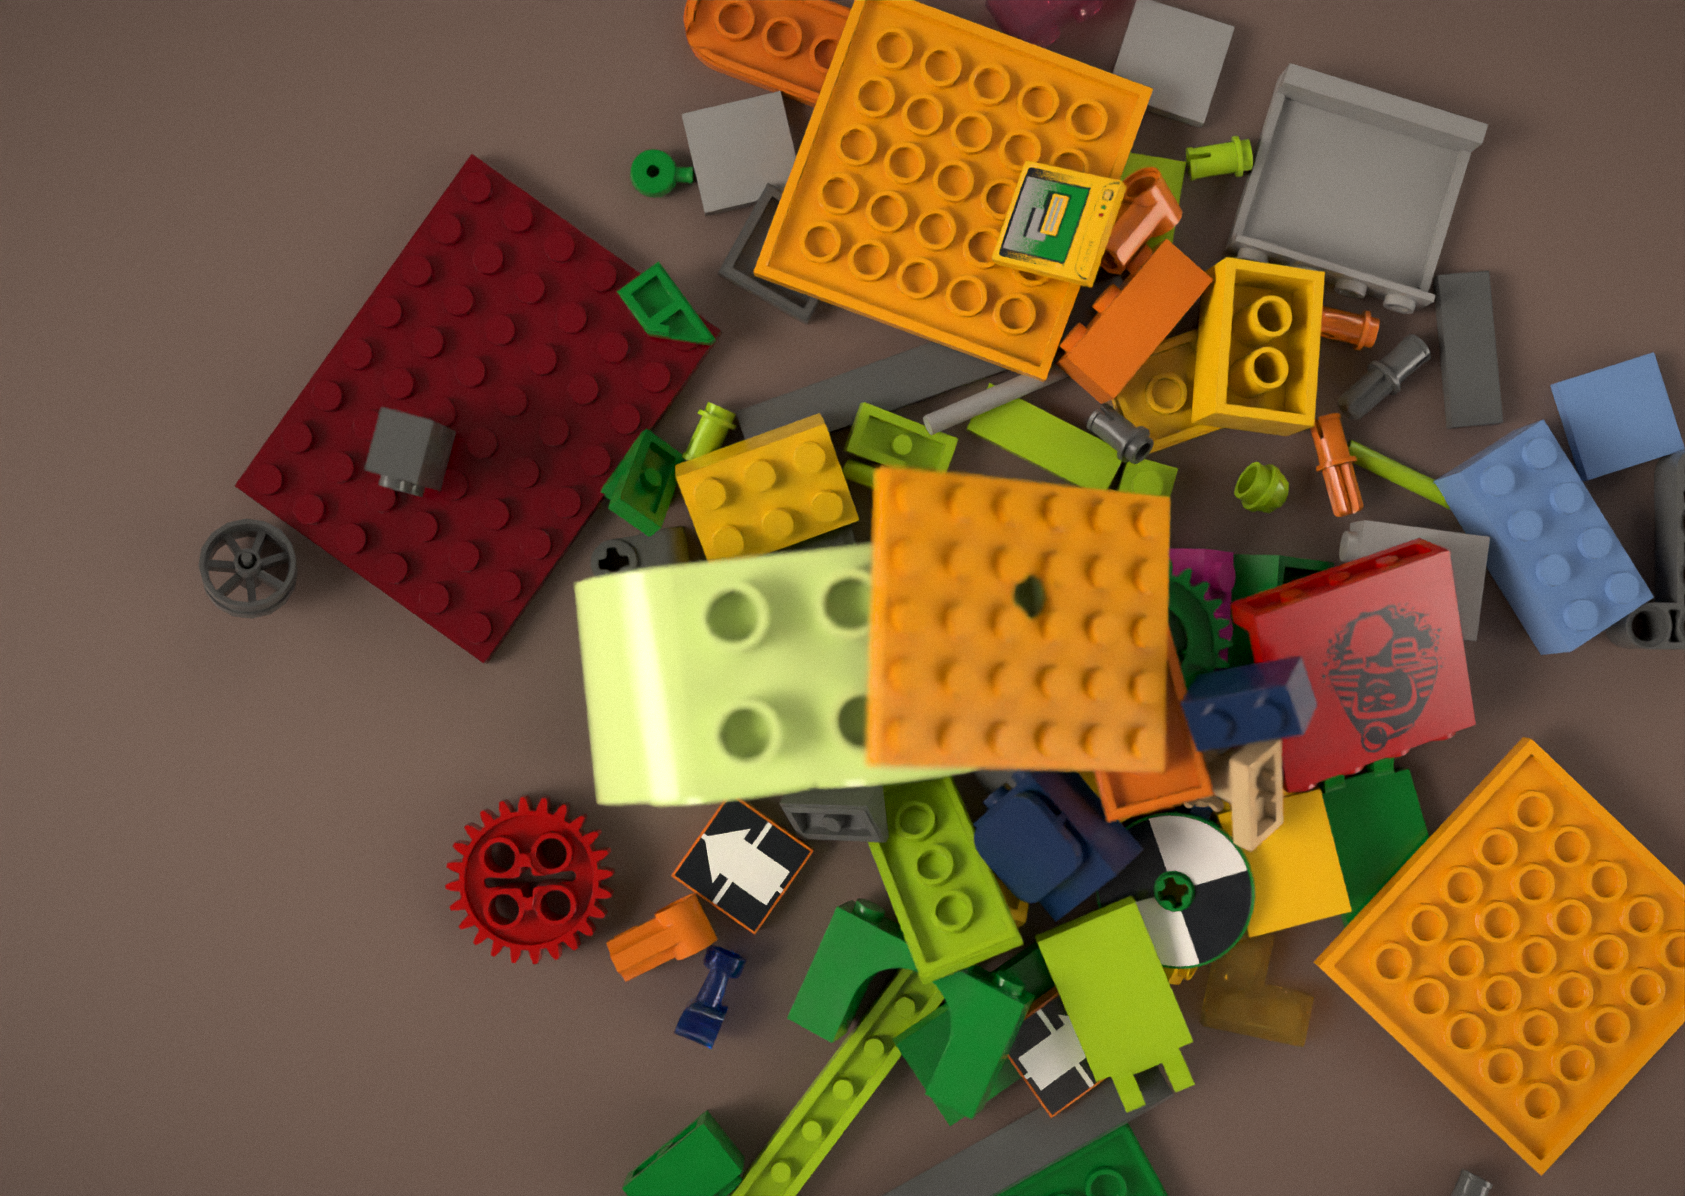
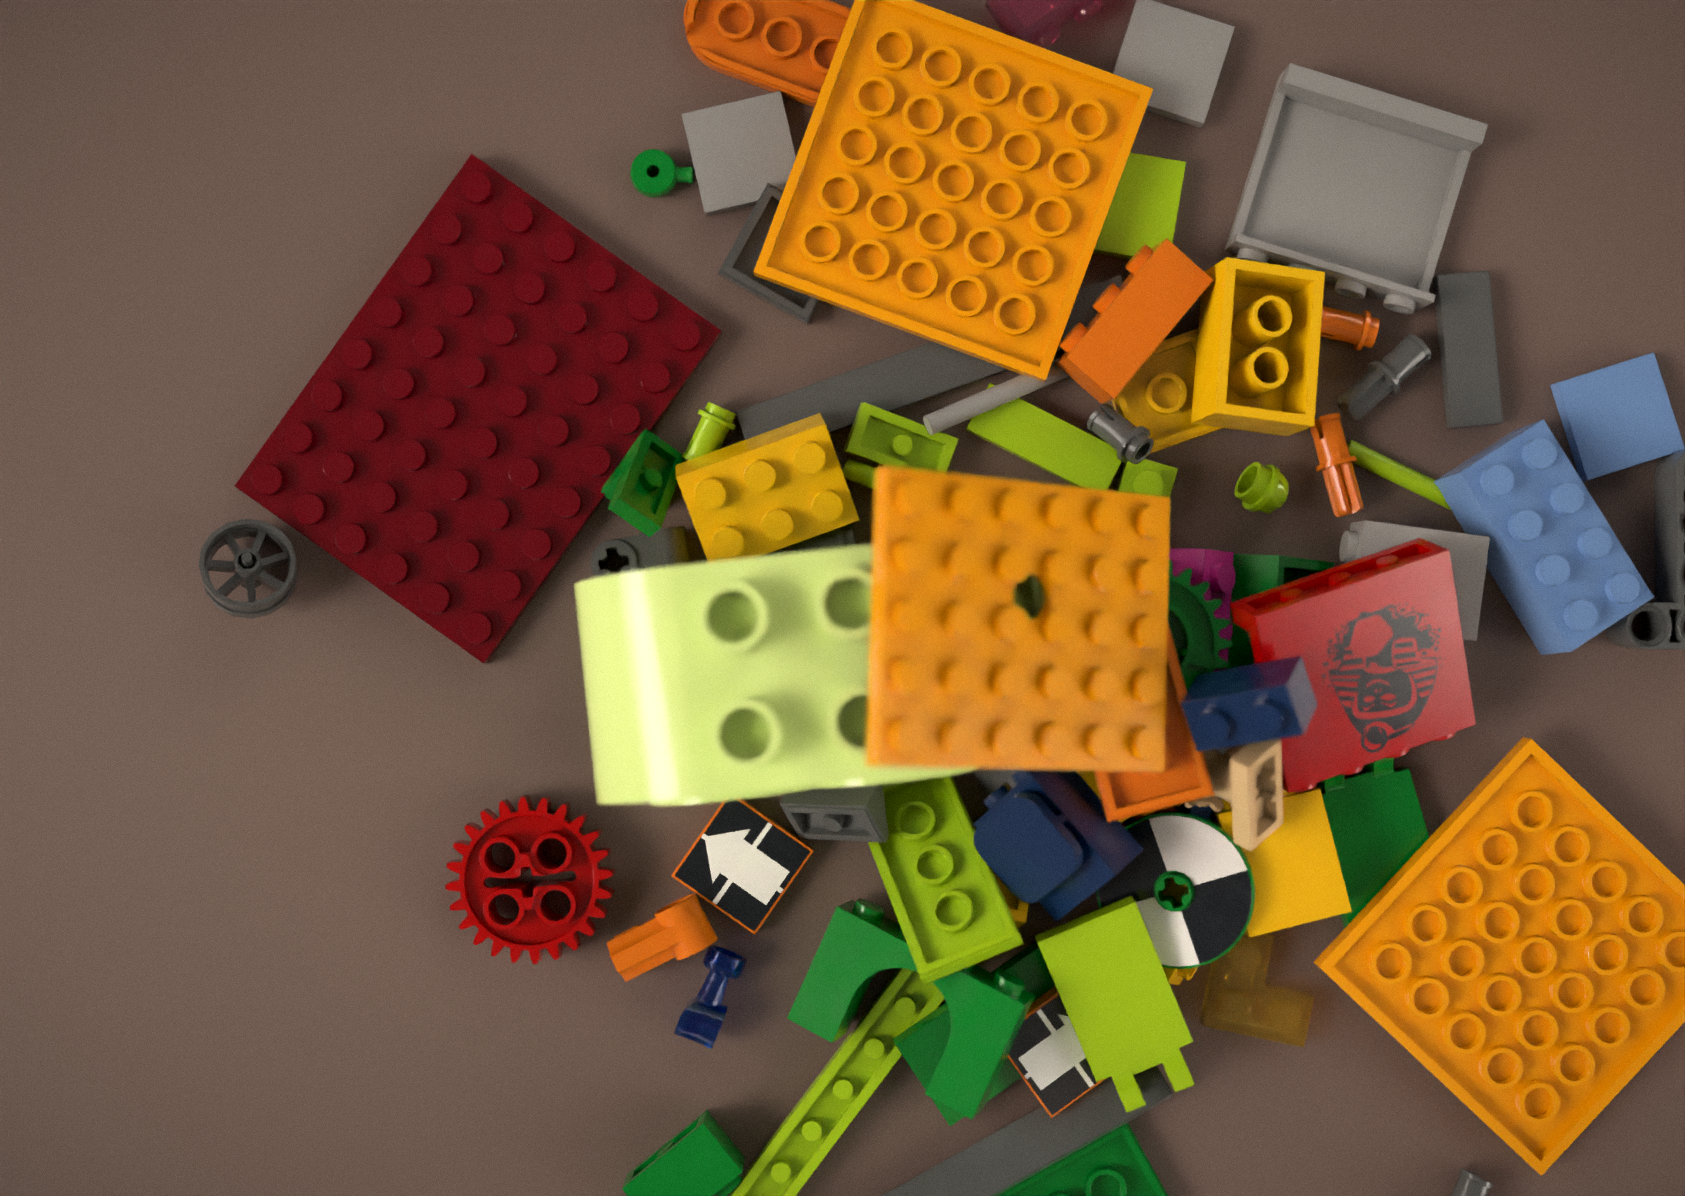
(409, 452): dark grey brick -> none
(663, 308): green tile -> none
(1059, 223): tile -> none
(1144, 213): orange piece -> none
(1219, 159): lime pin -> none

